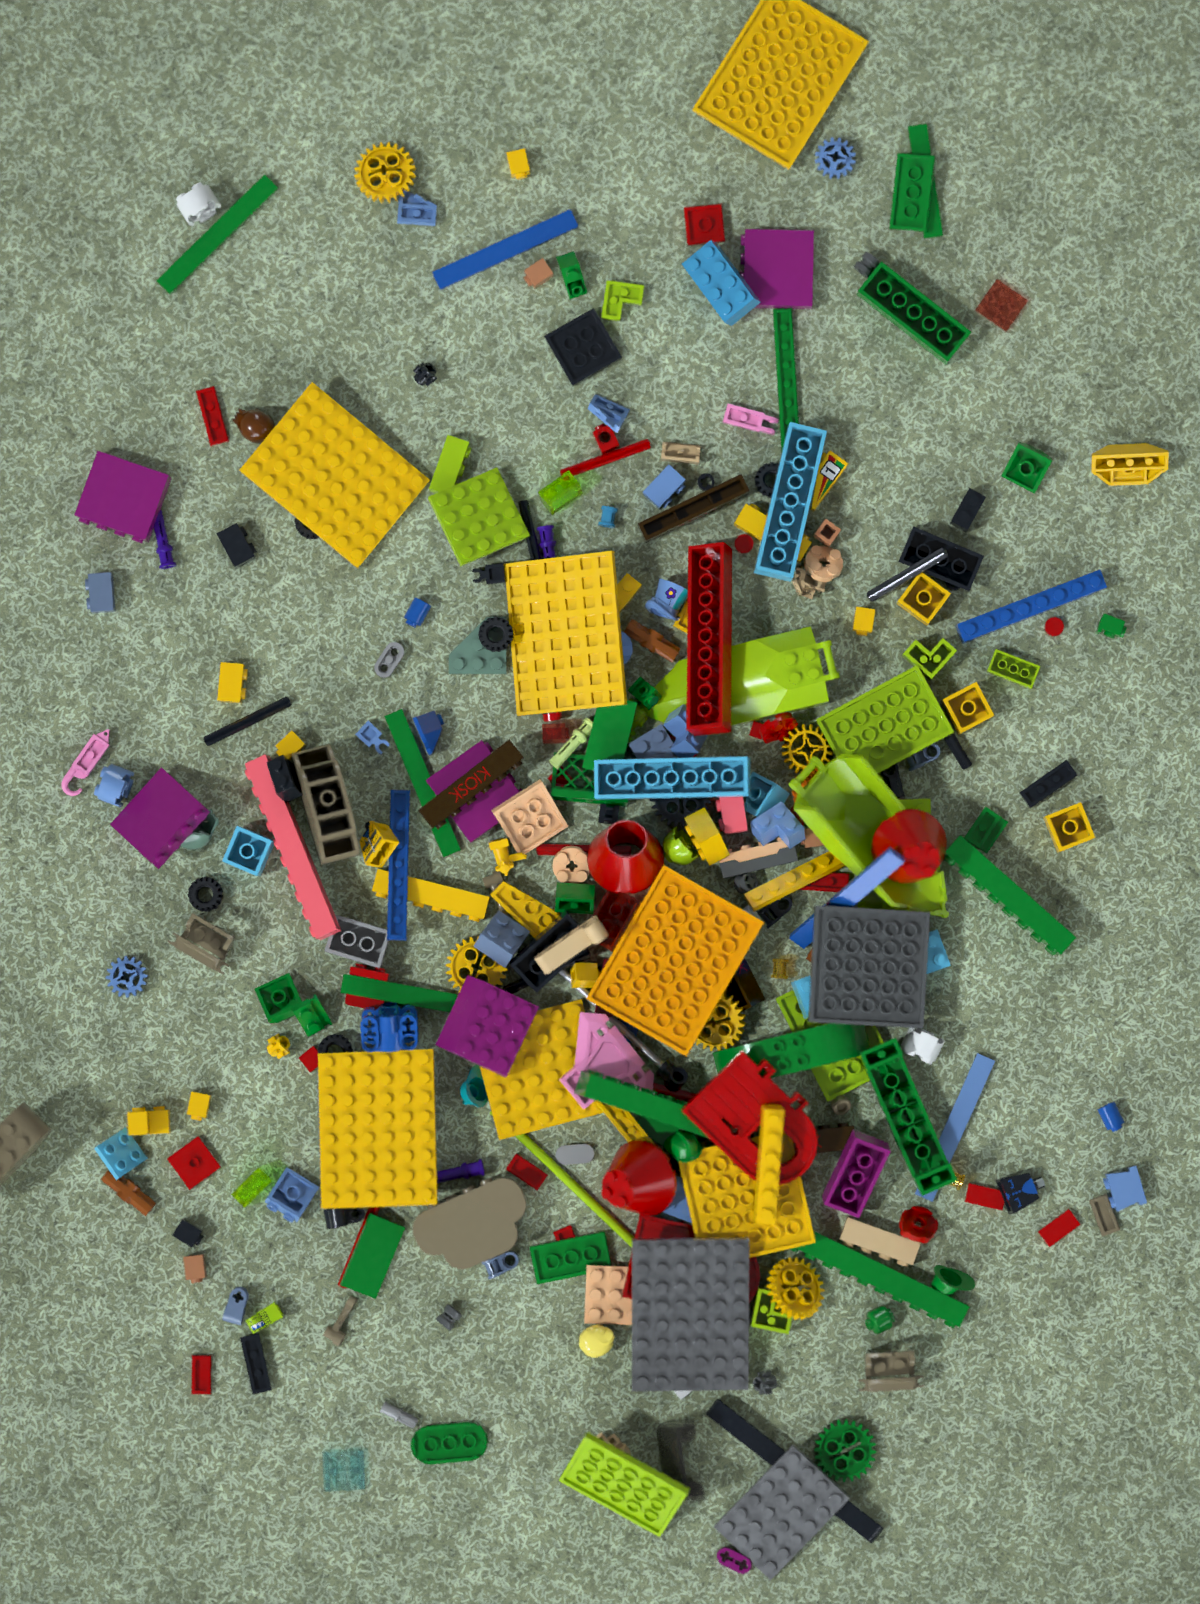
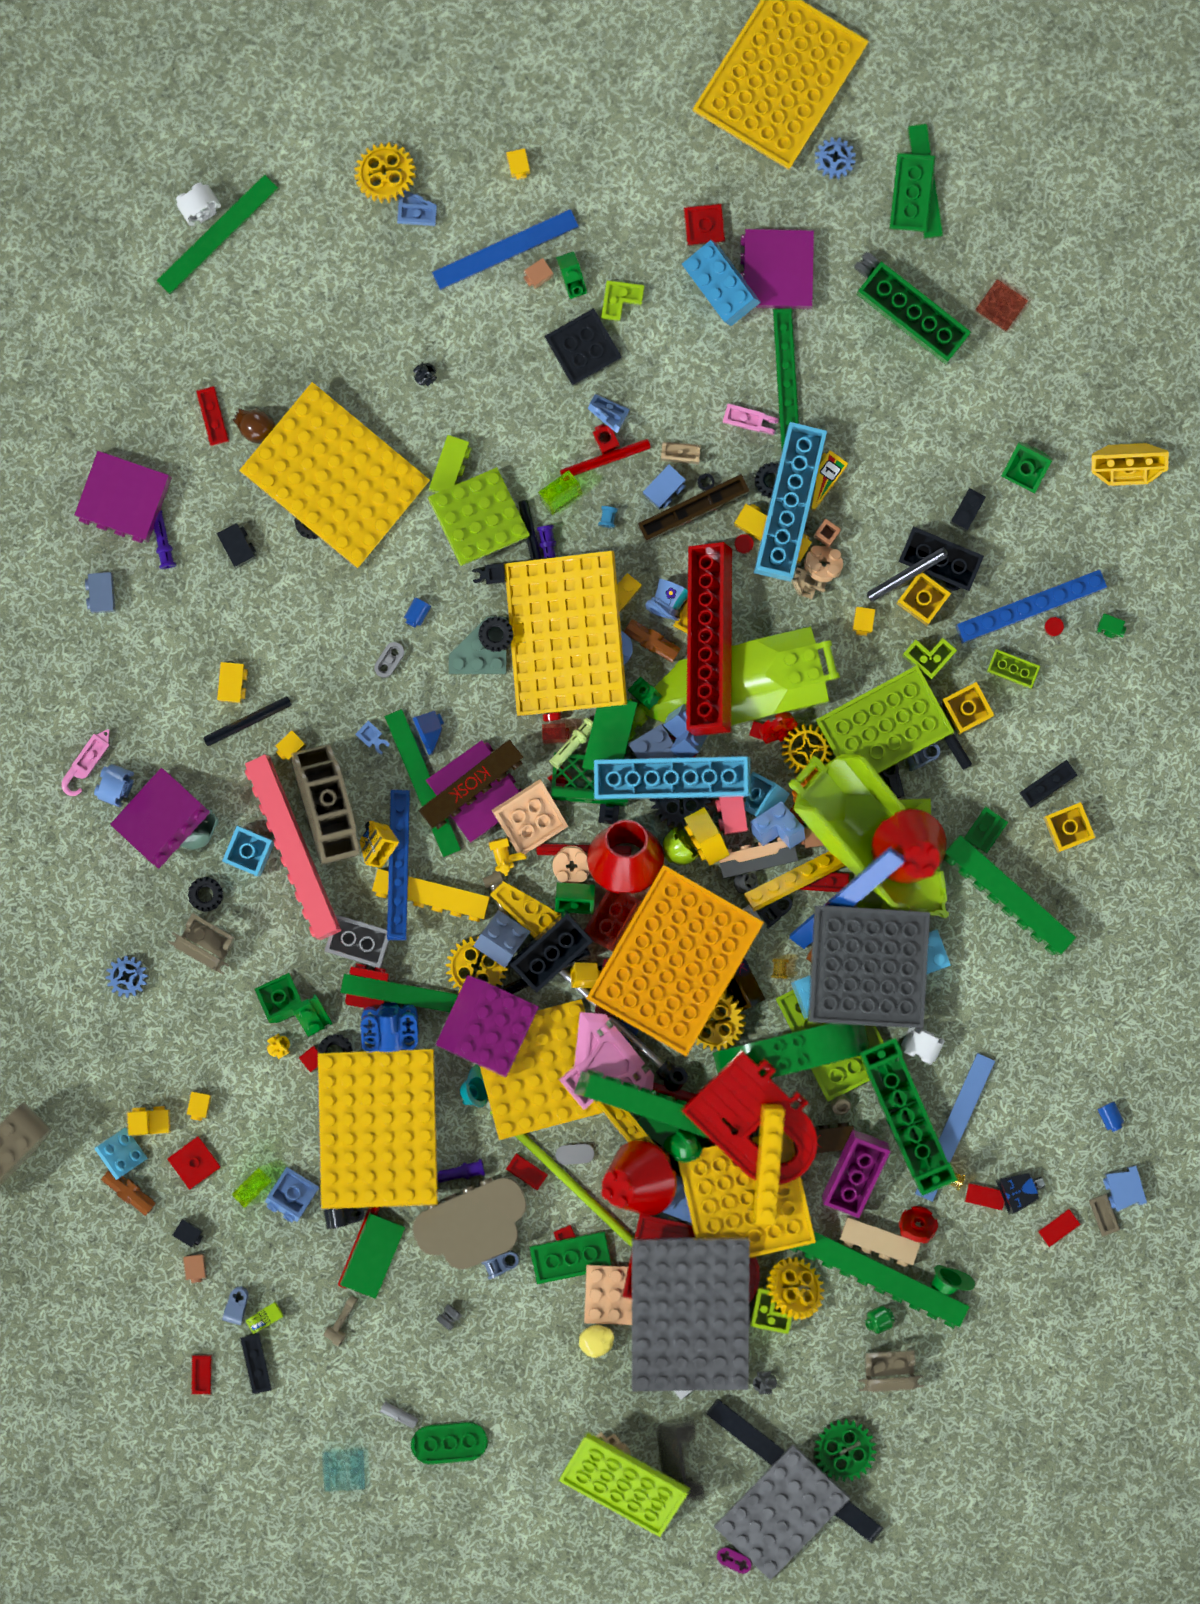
(284, 778): black brick -> none
(571, 944): tan beam -> none

